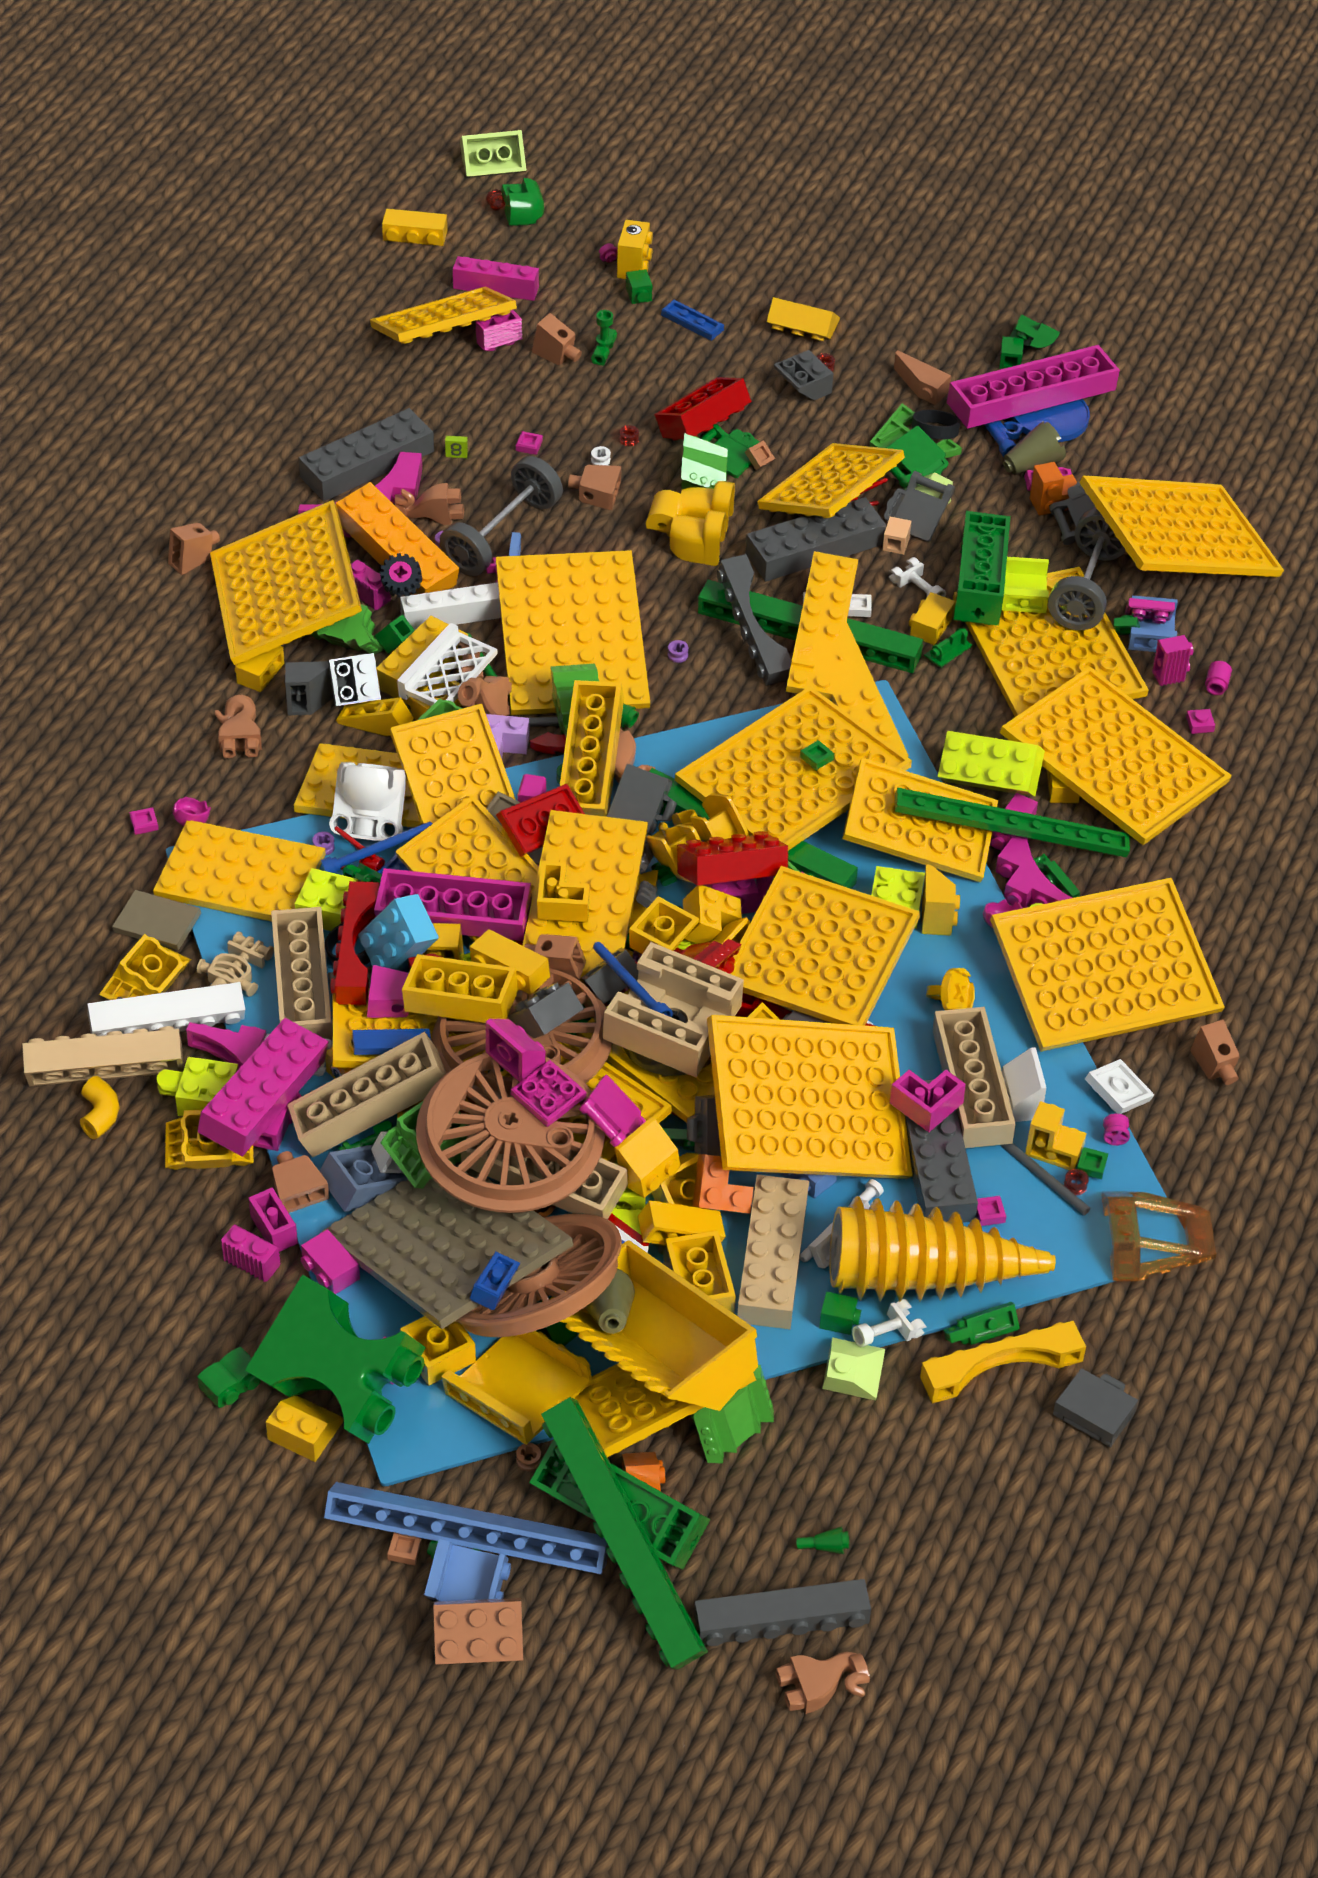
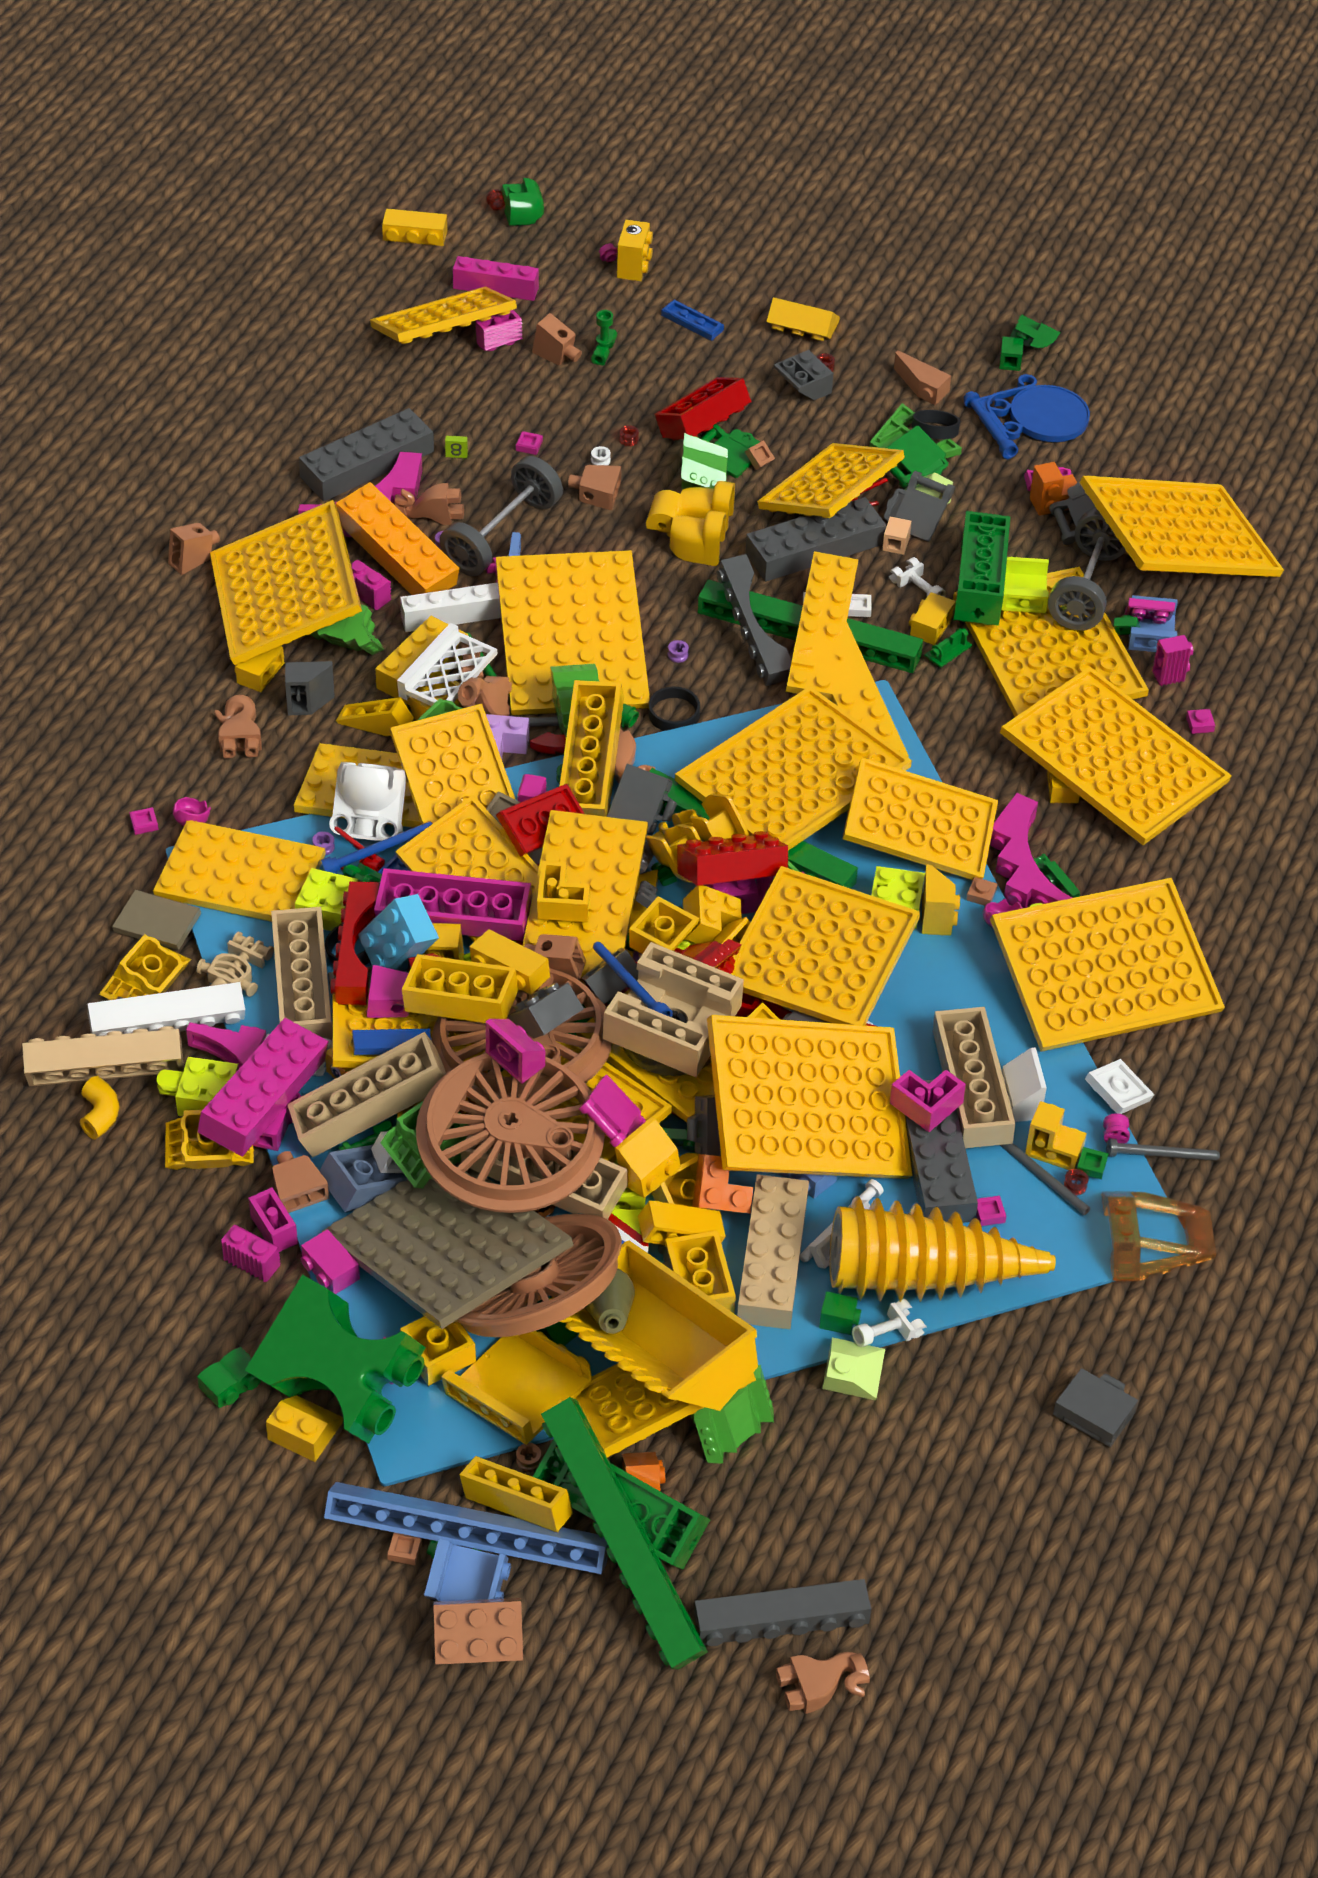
(354, 679): slope -> none
(394, 634): green brick -> none
(402, 583): black wheel -> none
(493, 153): yellowish green slope -> none
(494, 1281): blue slope -> none
(516, 1494): none -> yellow brick
(548, 1093): dark pink tile -> none
(639, 286): green brick -> none
(673, 692): none -> black tyre
(817, 755): green plate -> none
(830, 1541): green cone -> none
(955, 990): yellow tile -> none
(981, 891): none -> nougat plate
(984, 1325): green hinge -> none
(991, 763): neon yellow brick -> none
(1012, 822): green plate -> none
(1032, 386): dark pink brick -> none
(1035, 448): olive cone -> none
(1051, 1346): yellow arch -> none
(1114, 1147): none -> dark grey bar
(1216, 1052): nougat torso -> none
(1218, 677): dark pink brick -> none

